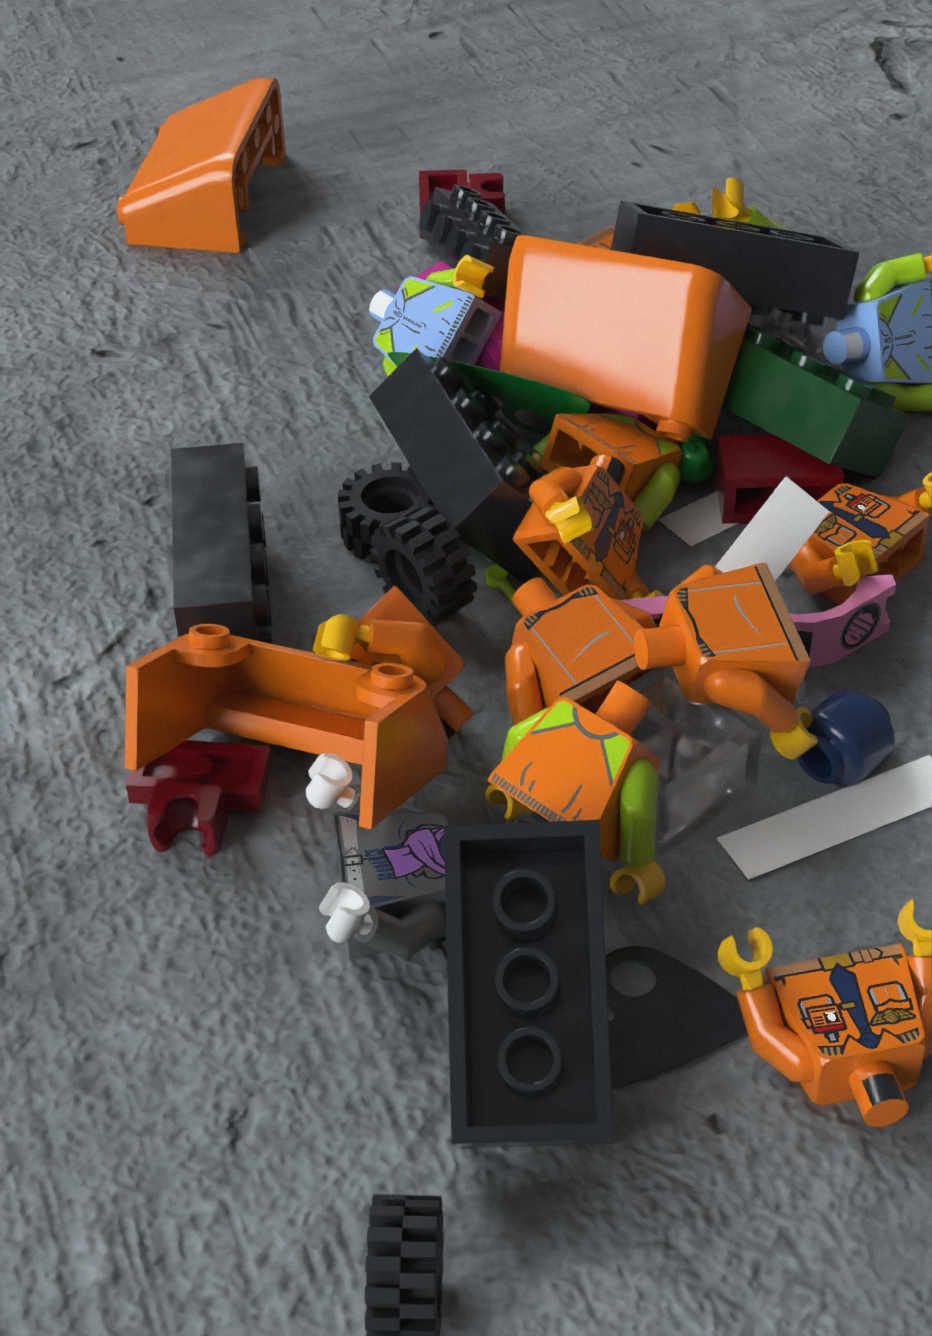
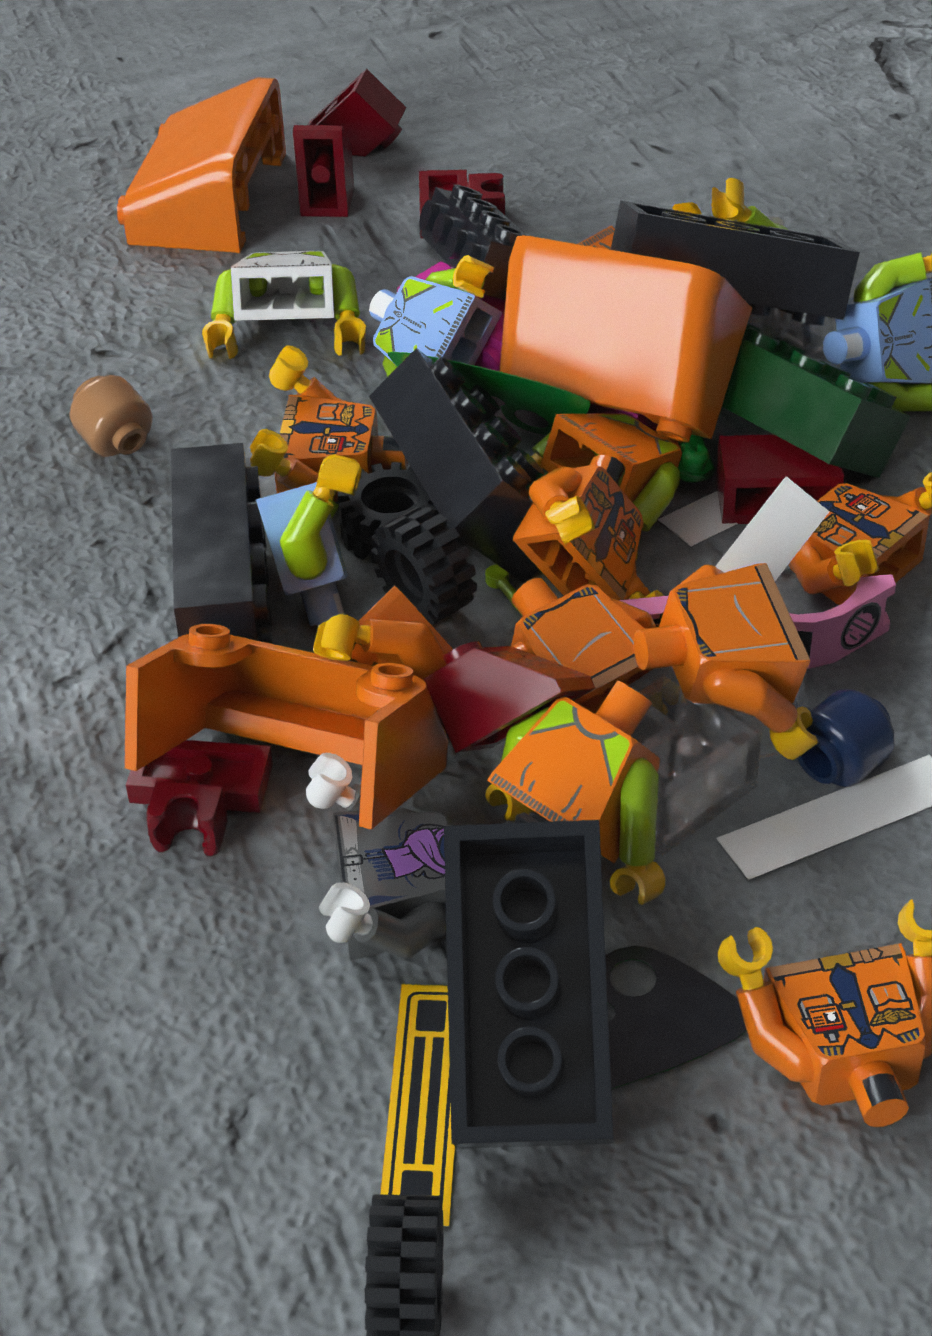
(109, 414): none -> medium nougat head
(284, 288): none -> torso
(305, 537): none -> torso
(317, 427): none -> torso
(323, 170): none -> dark red slope
(366, 113): none -> dark red slope
(419, 1115): none -> sticker
(494, 688): none -> dark red slope

